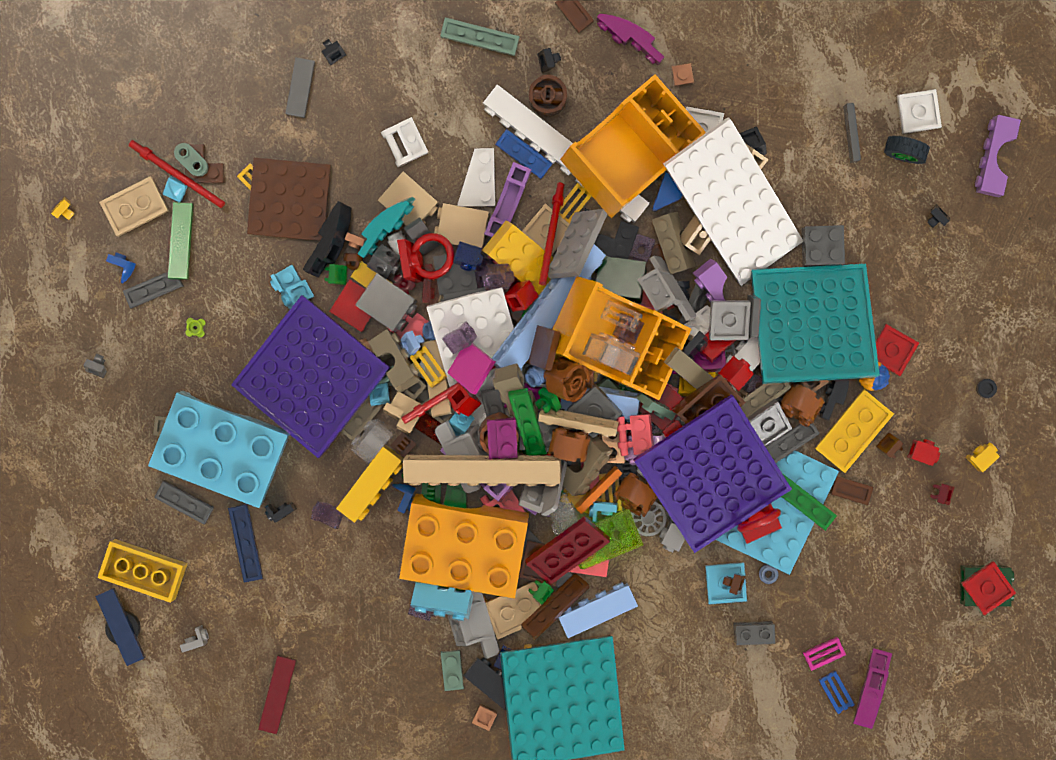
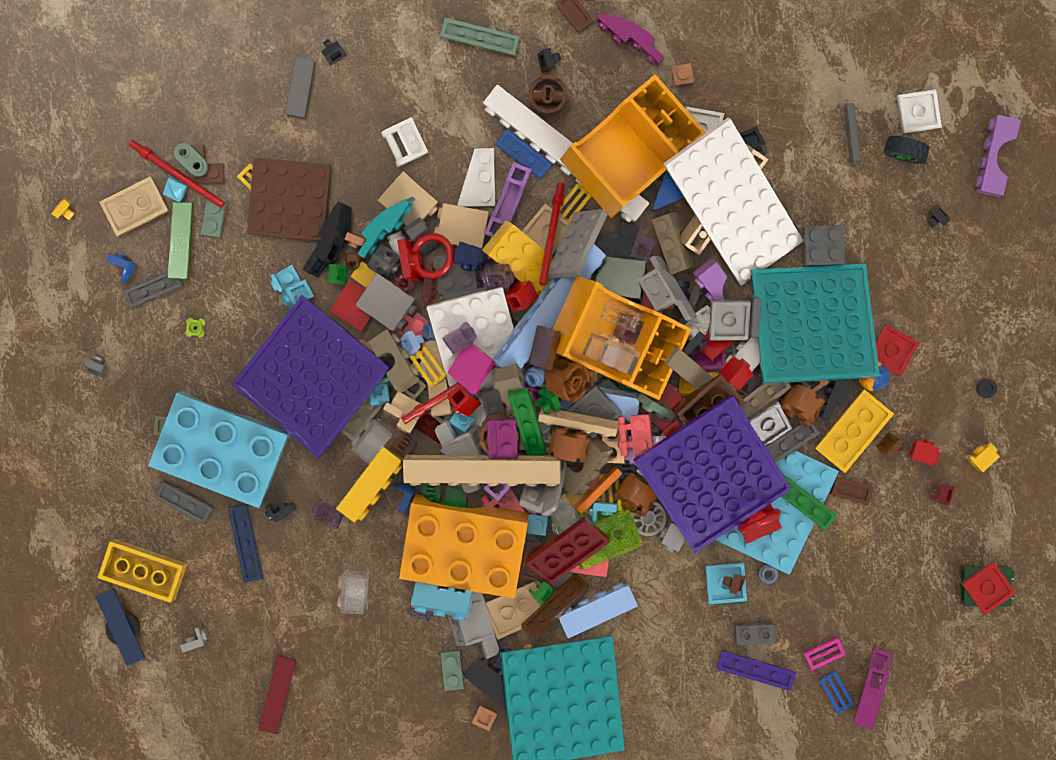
(213, 219): none -> sand green plate
(354, 592): none -> clear brick
(537, 524): none -> medium azure bracket
(756, 670): none -> dark purple plate

